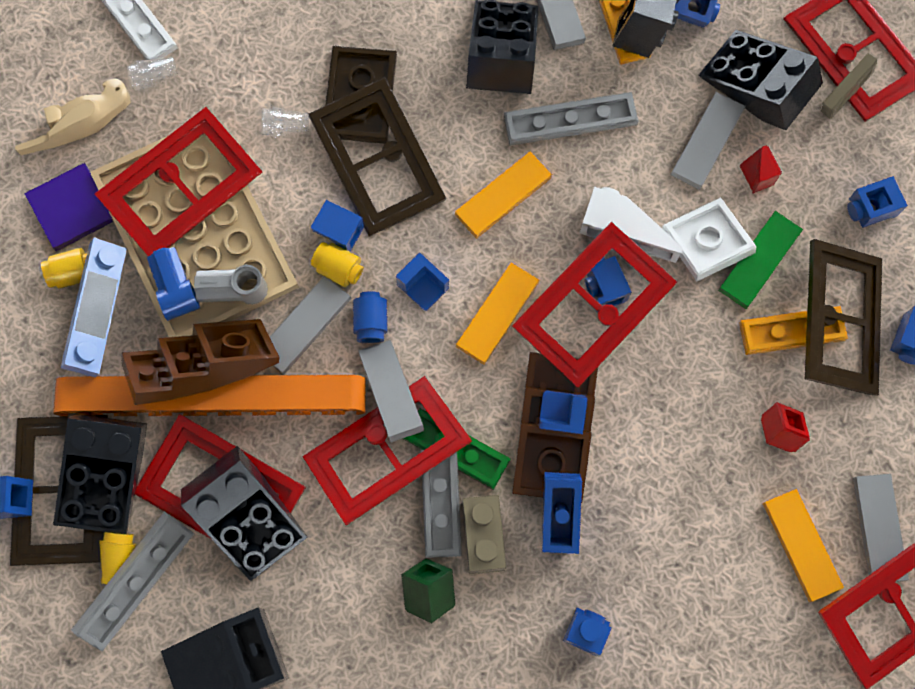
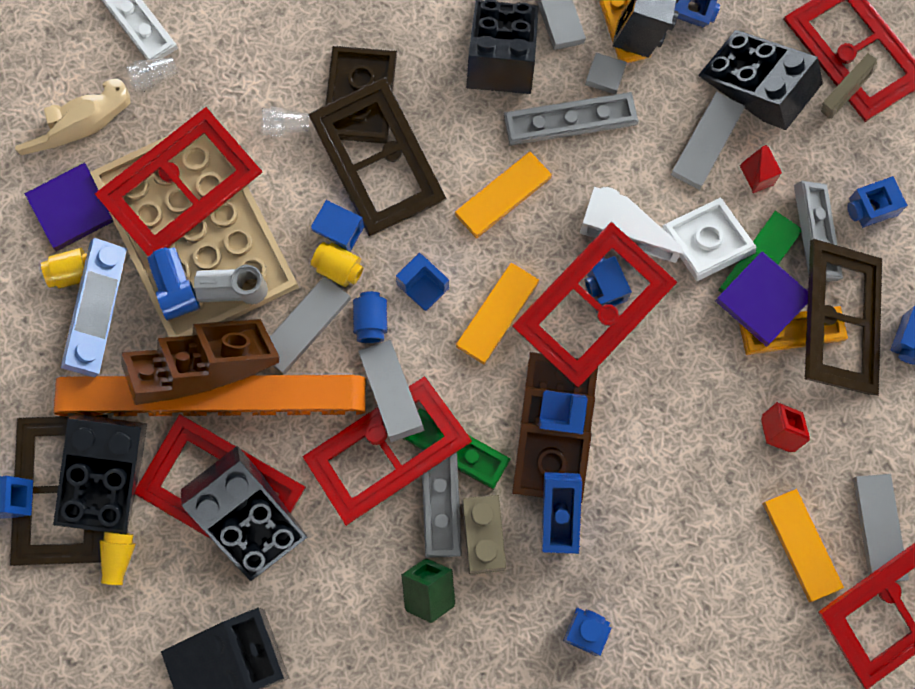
(132, 582): light grey tile -> none
(605, 73): none -> light grey tile
(763, 298): none -> dark purple tile
(816, 220): none -> light grey tile

